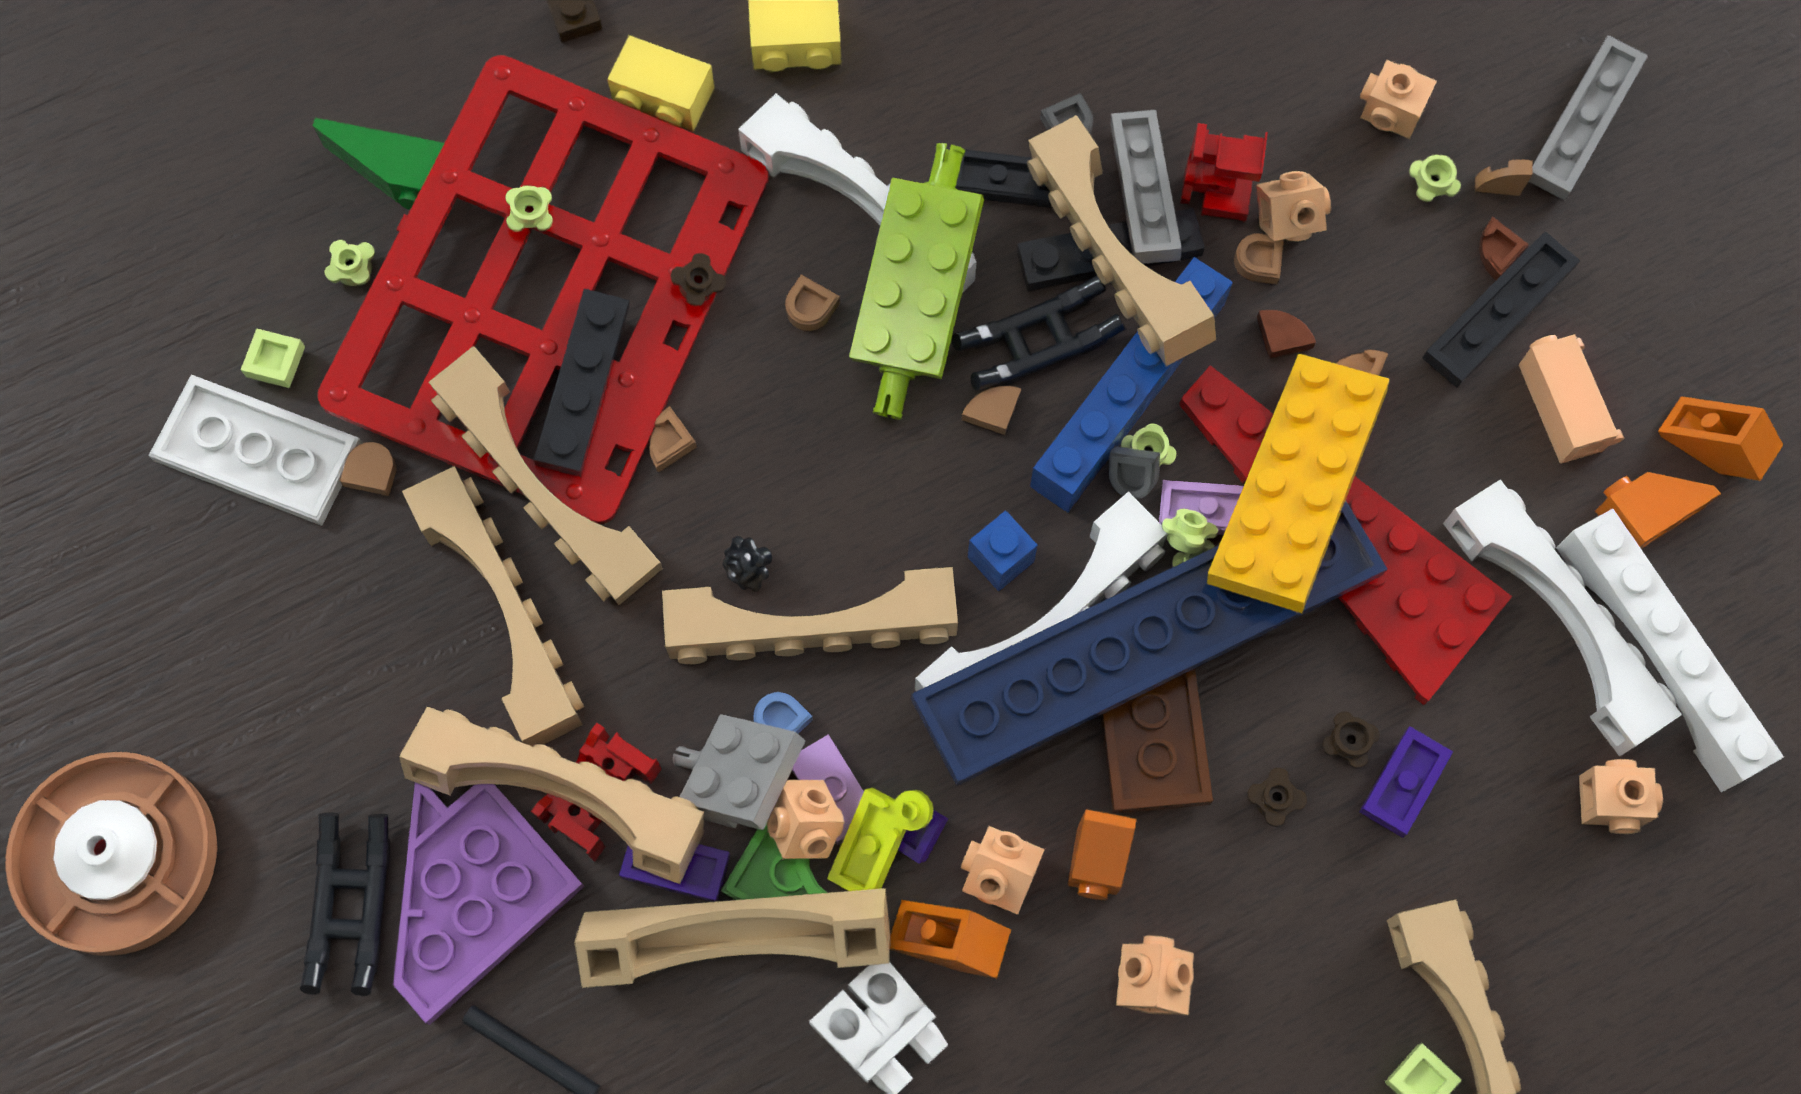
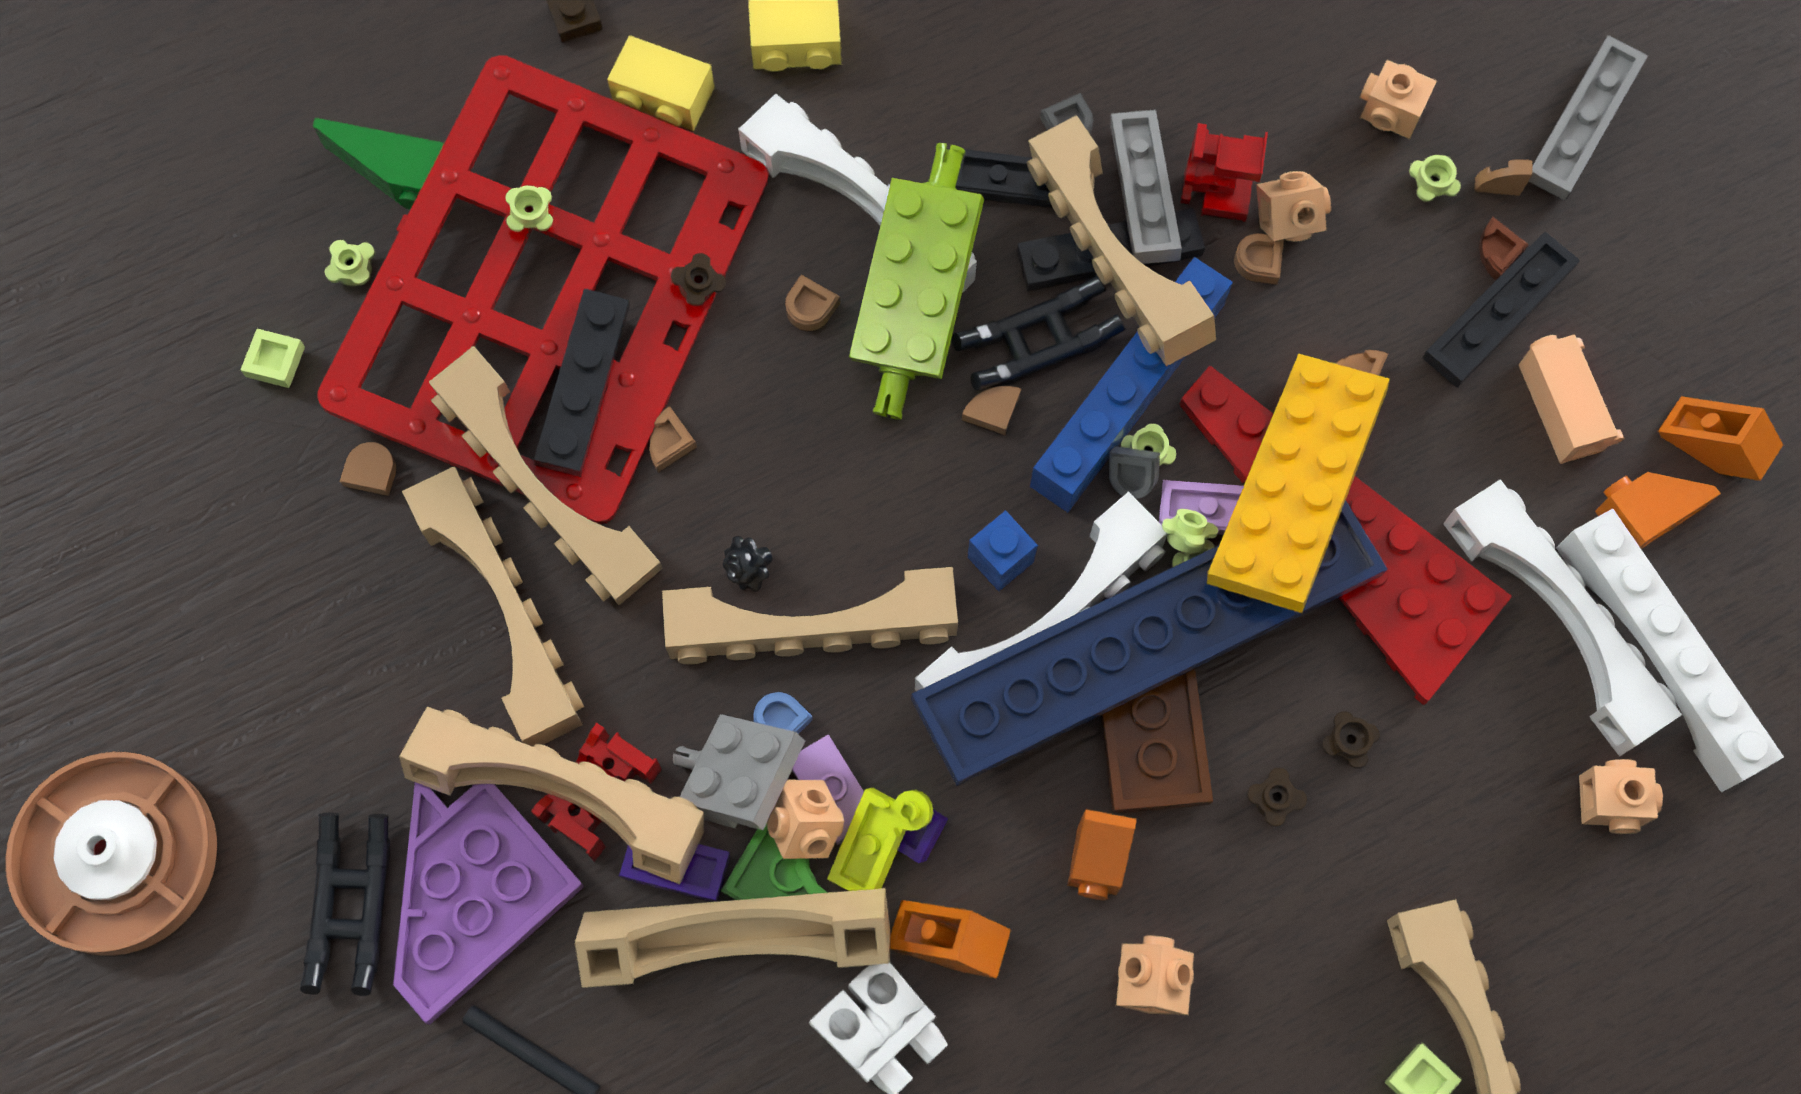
(254, 449): white tile -> none
(1001, 869): light nougat brick -> none
(1284, 333): copper tile -> none
(1406, 782): dark purple plate -> none

